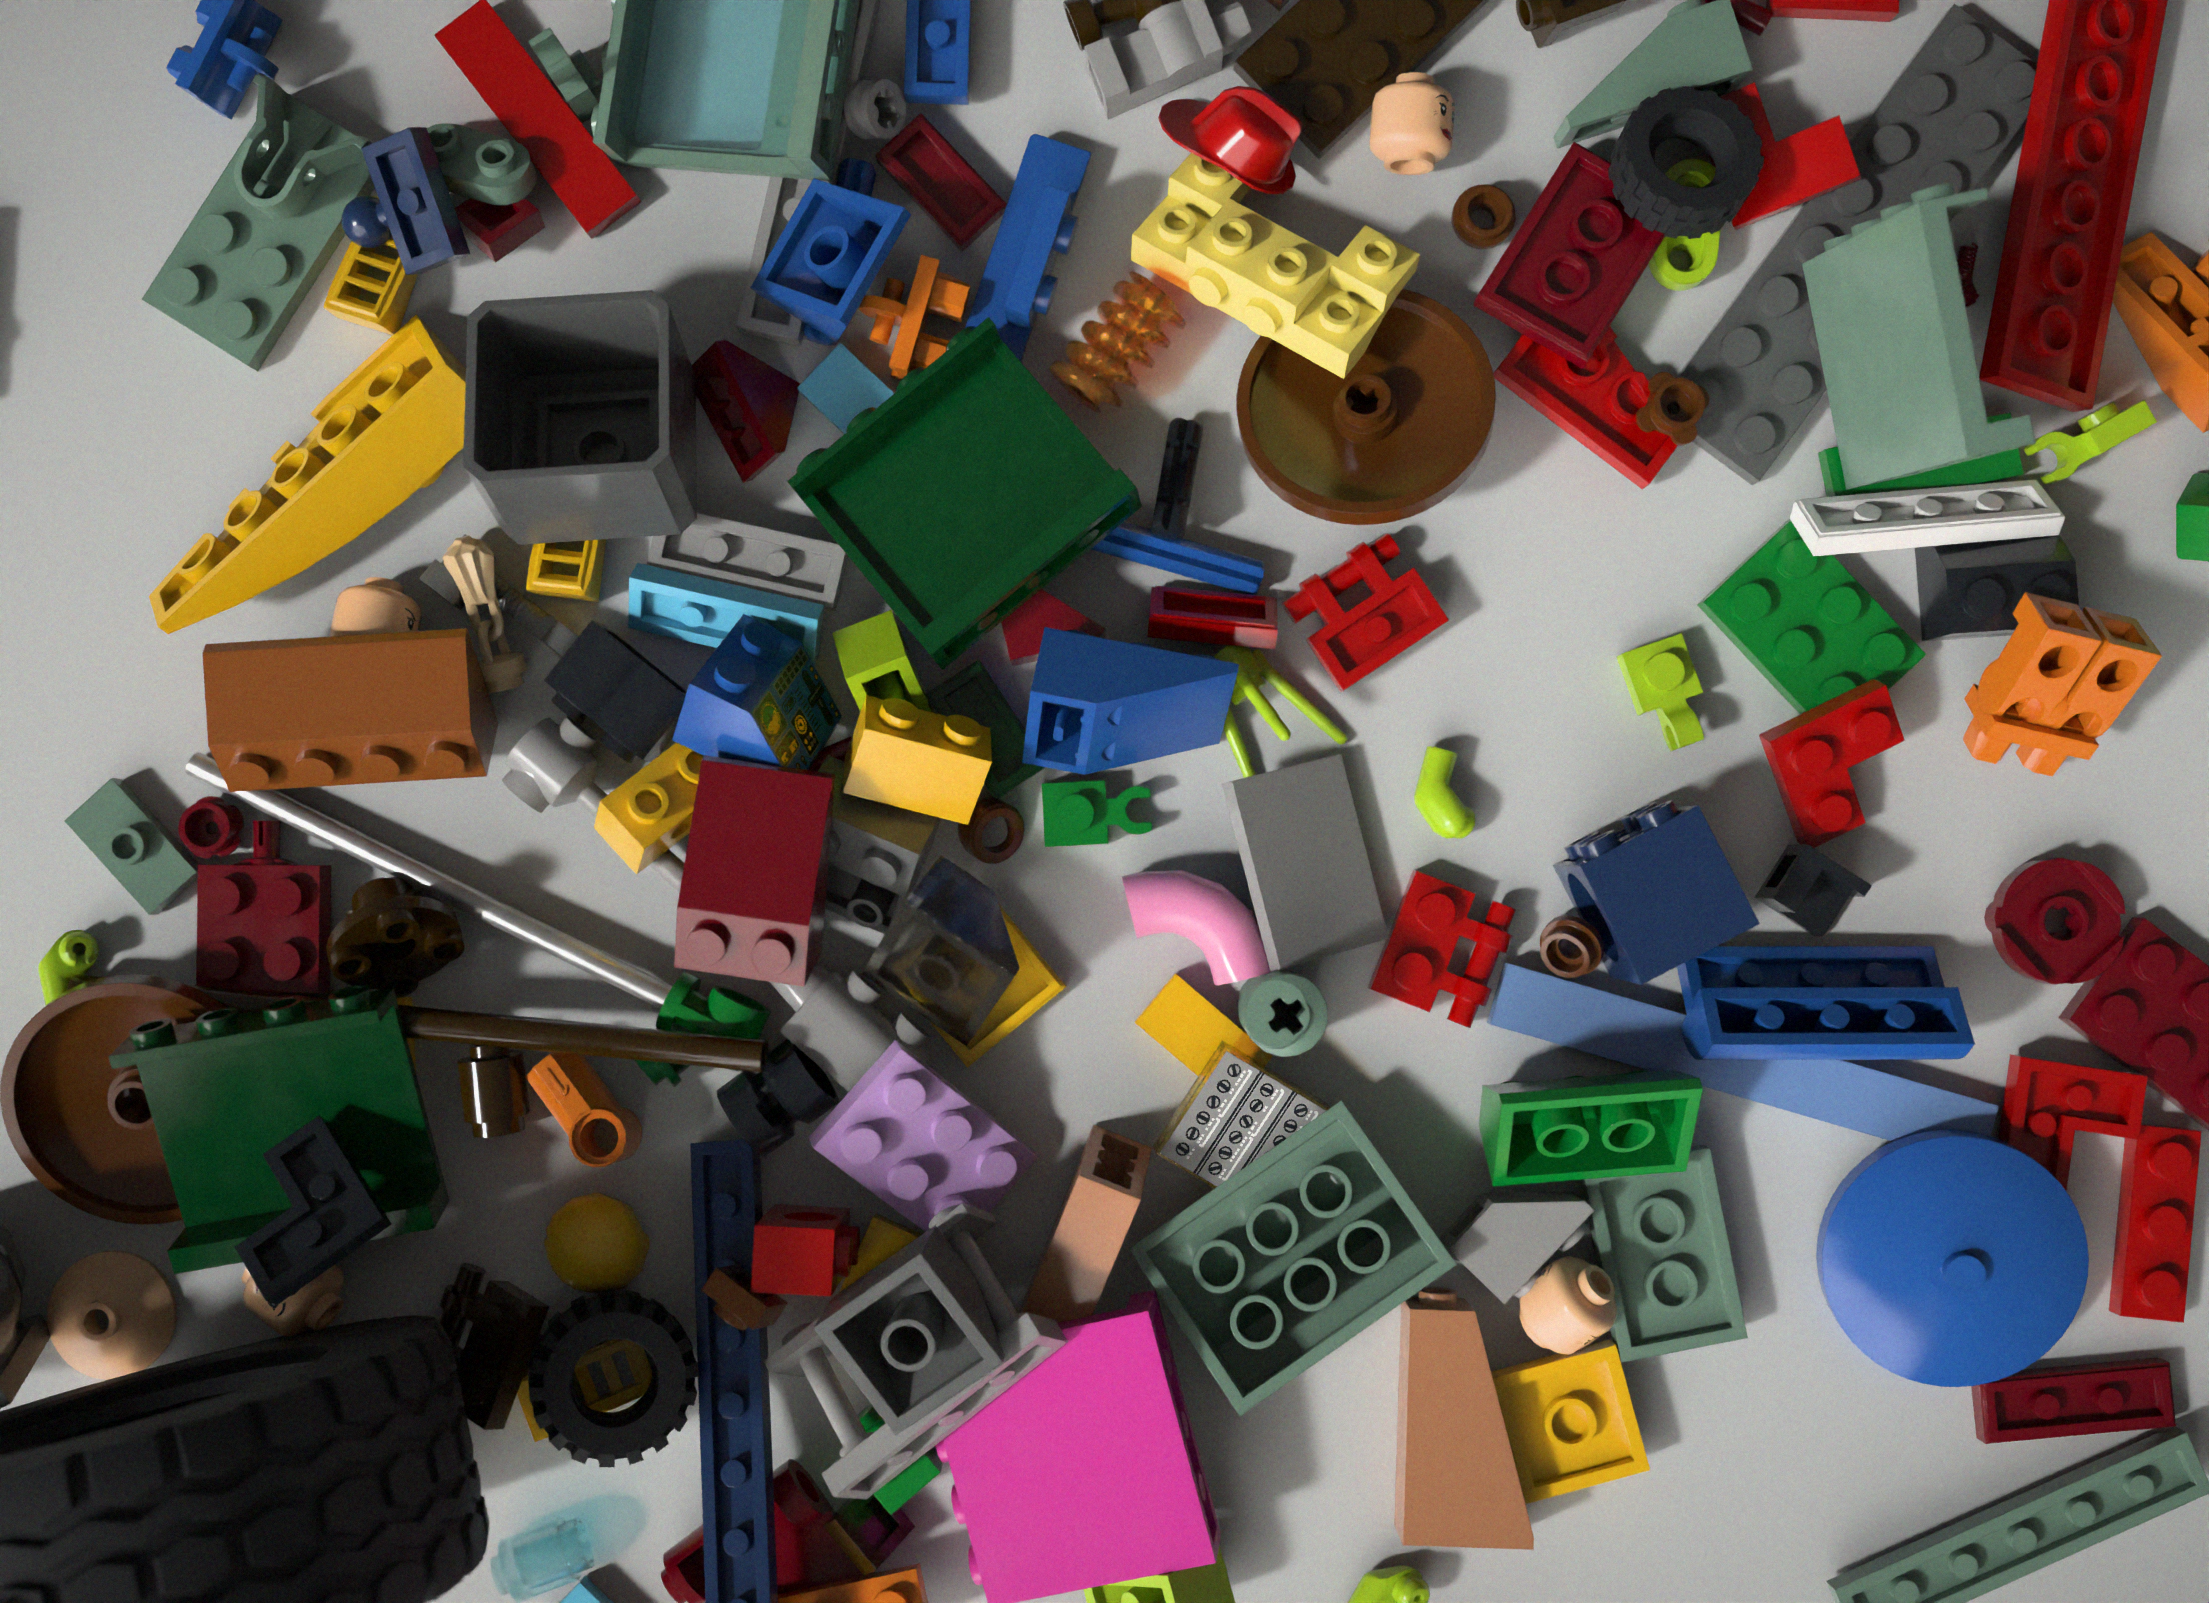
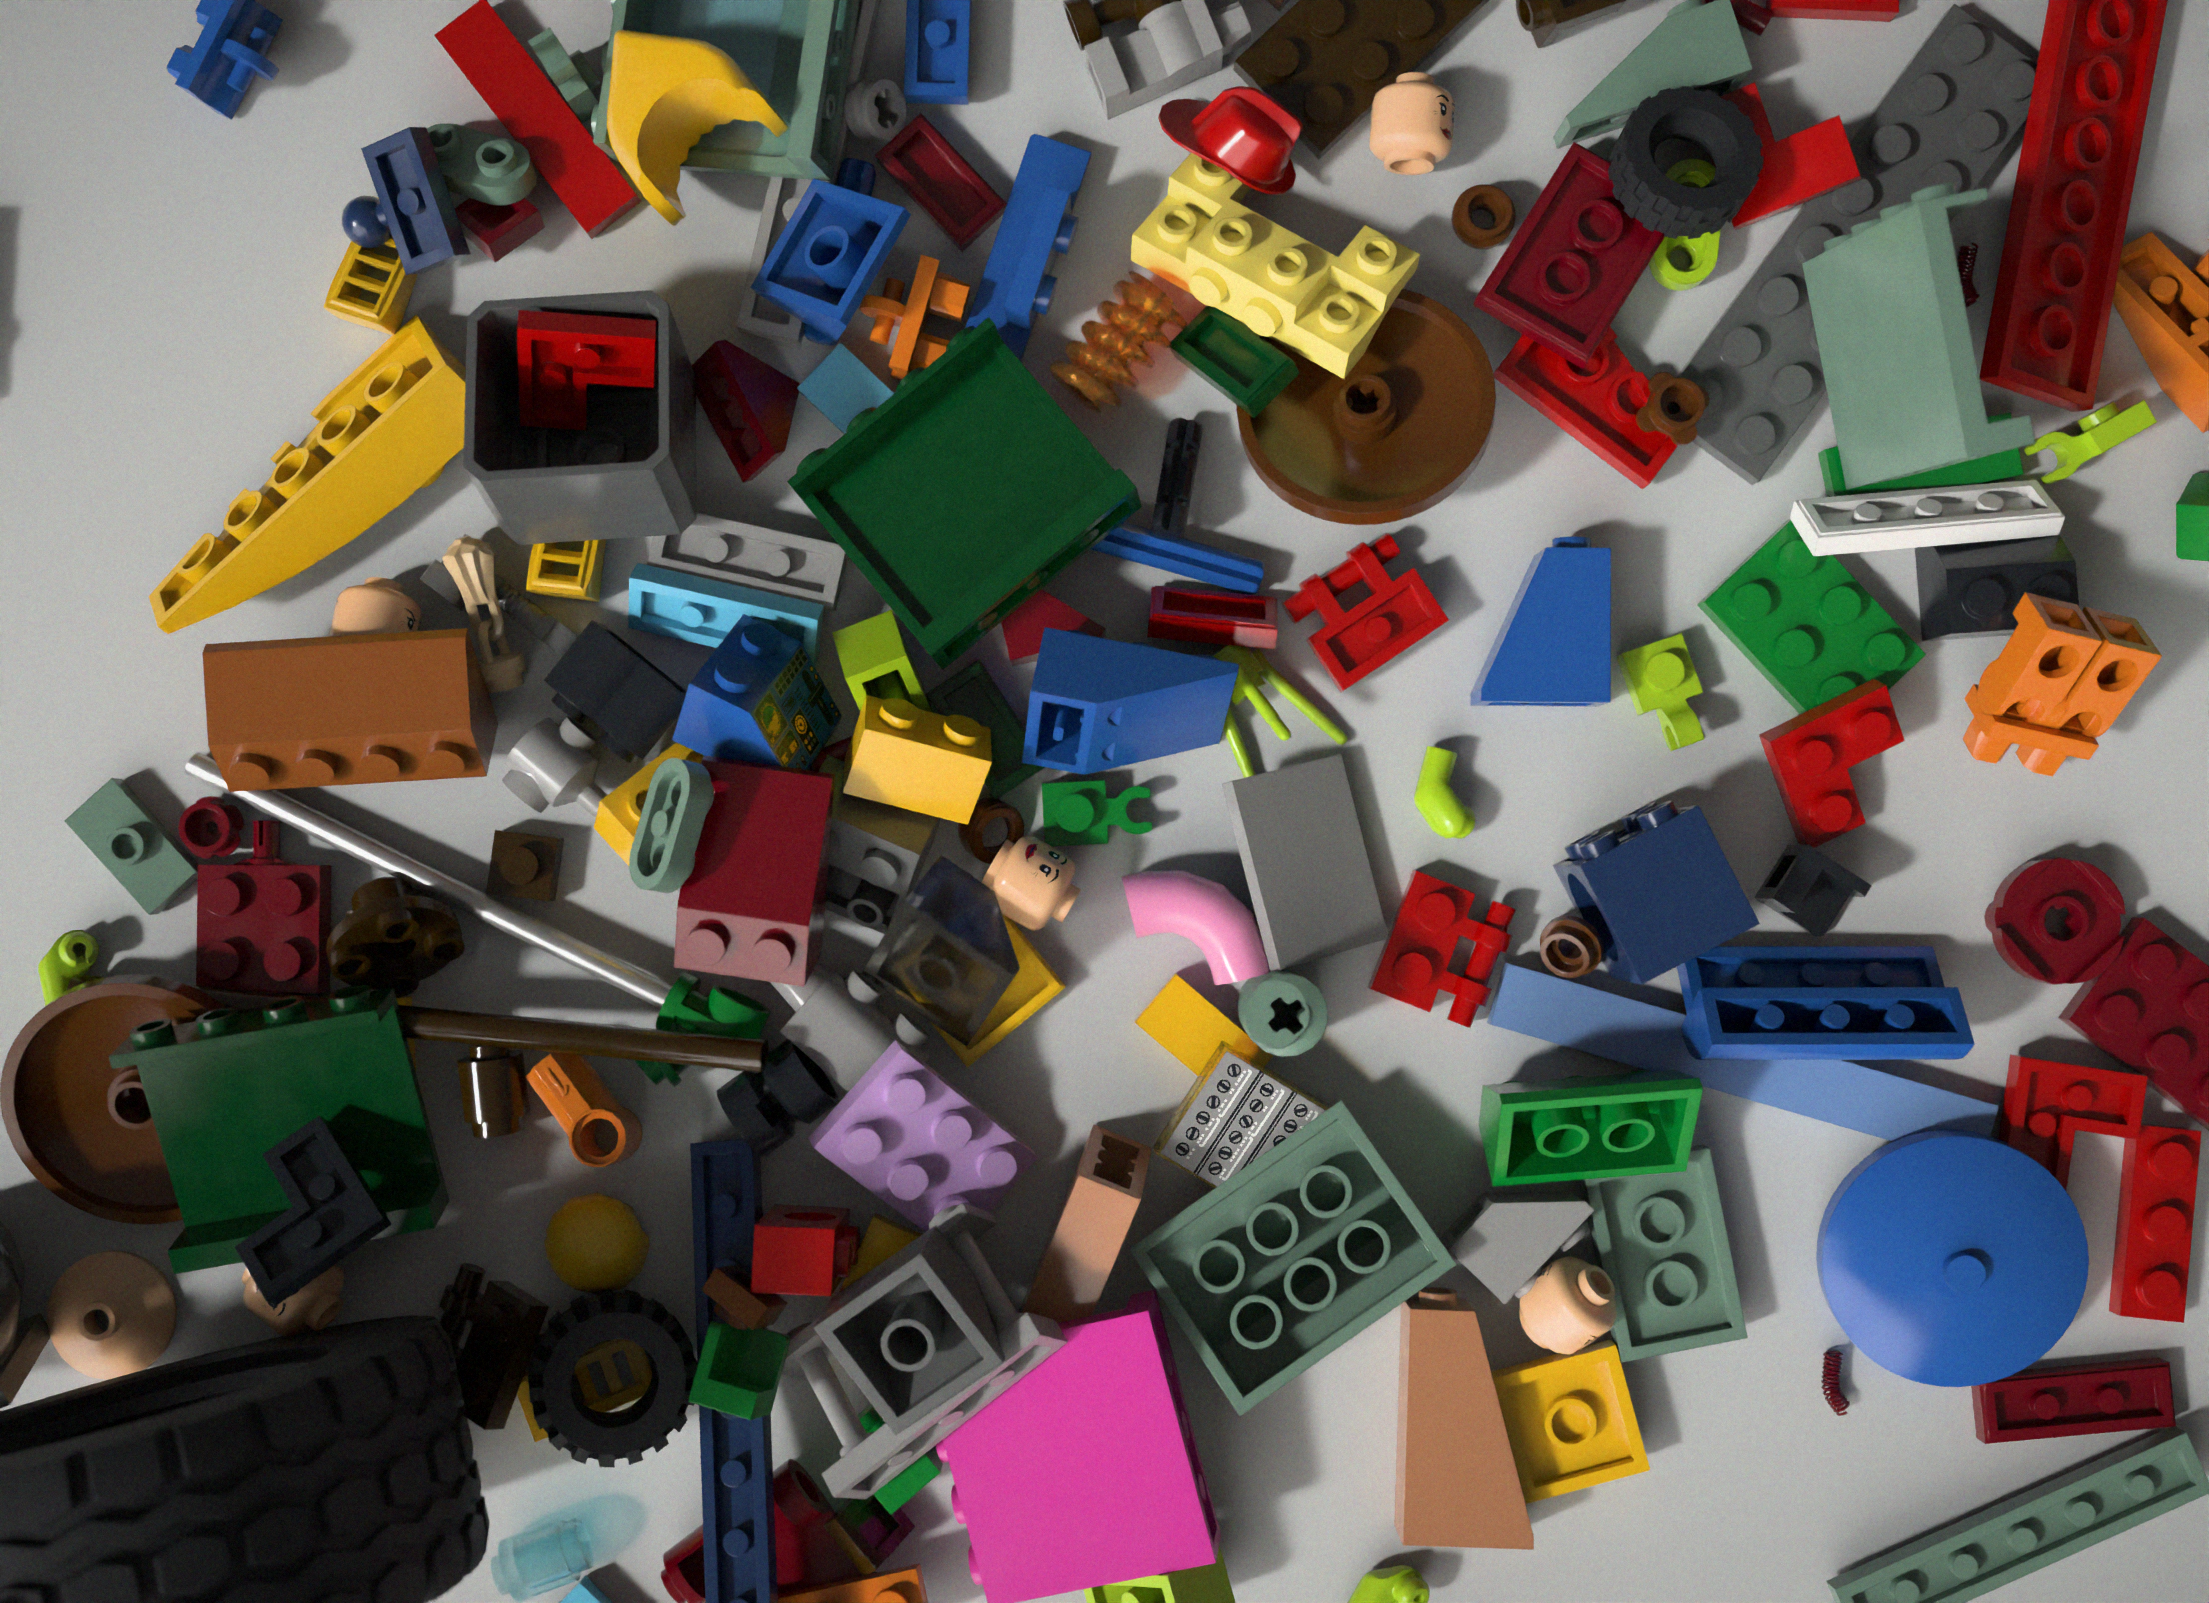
(264, 228): sand green plate -> none
(525, 865): none -> dark brown plate
(569, 351): none -> red plate
(665, 98): none -> yellow animal
(670, 825): none -> sand green plate
(739, 1370): none -> green panel
(1032, 882): none -> light nougat head
(1234, 359): none -> dark green tile
(1555, 633): none -> blue slope
(1834, 1383): none -> dark red leg

